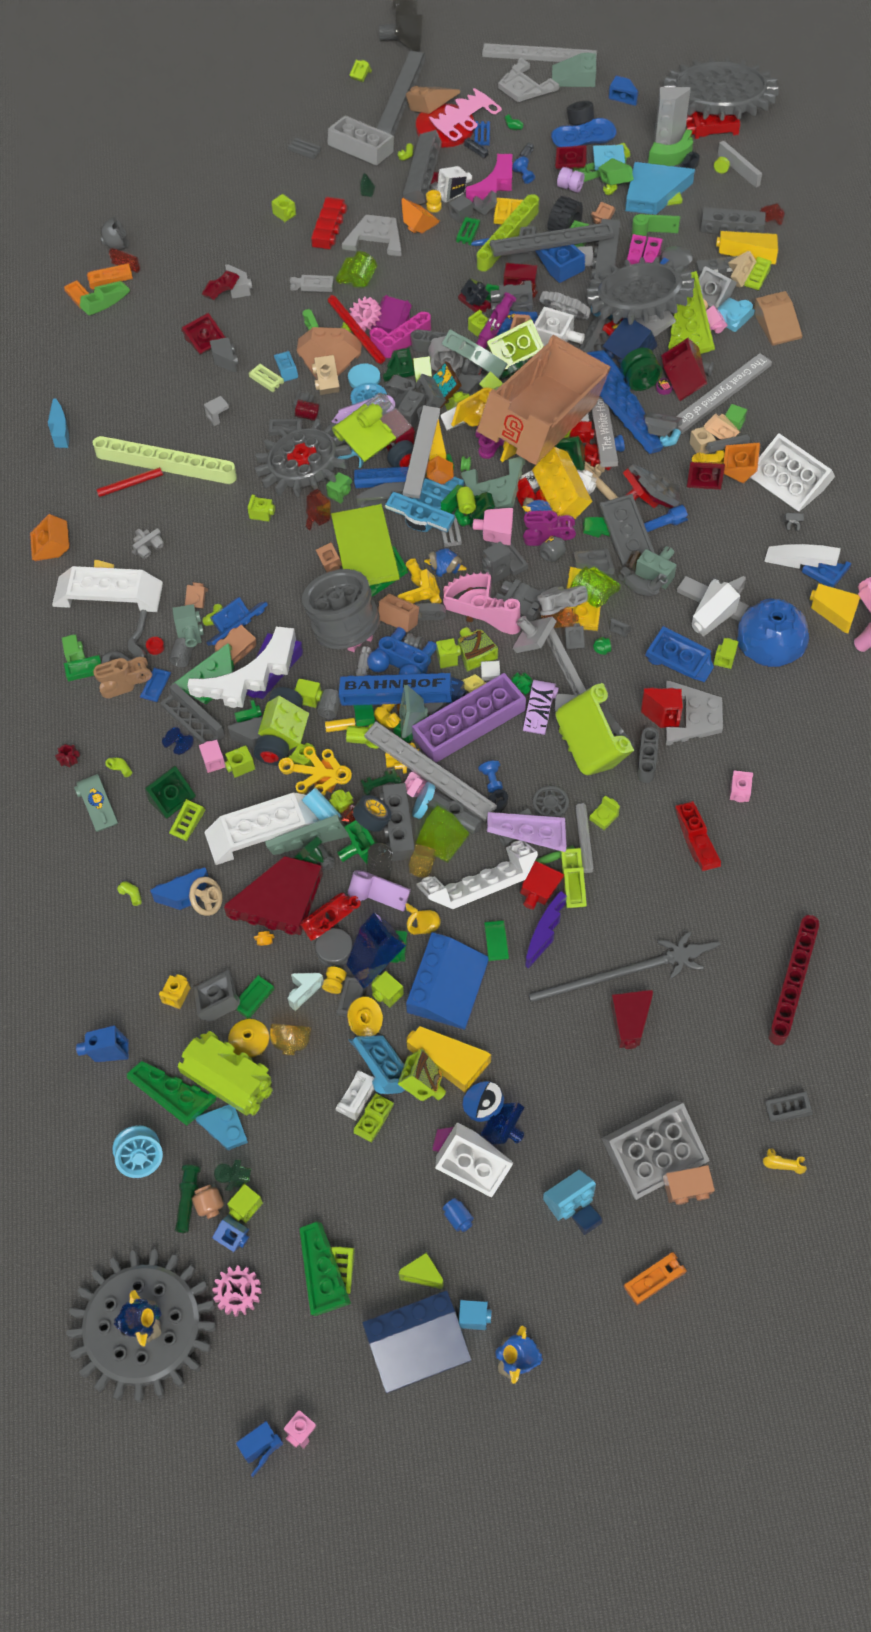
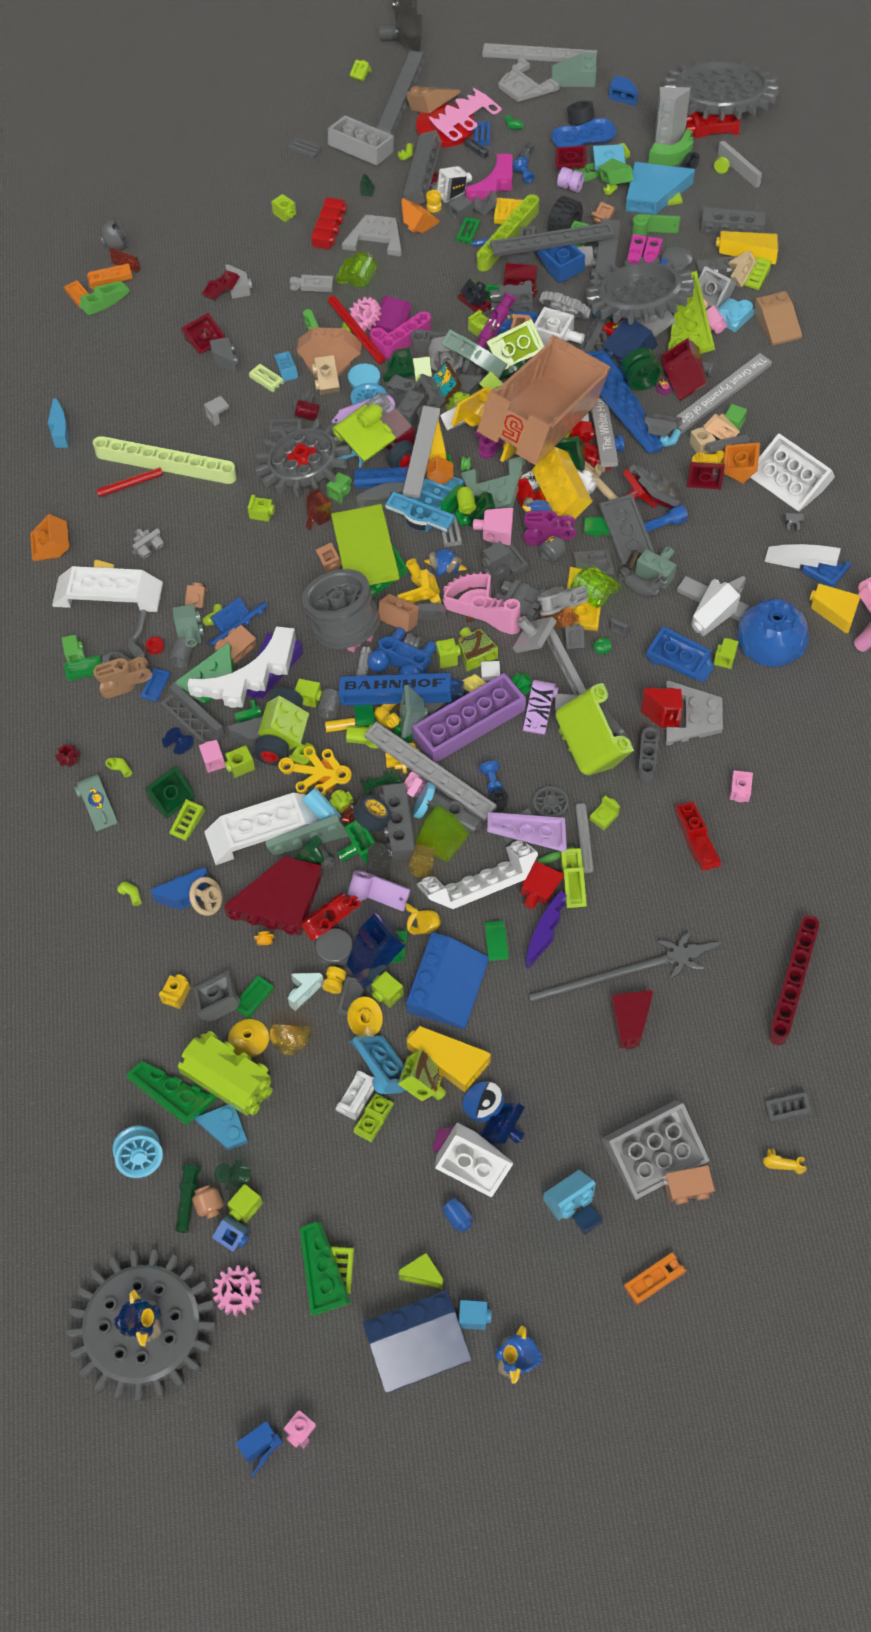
(104, 1045): blue torso -> none
(773, 212): clear red bracket -> none

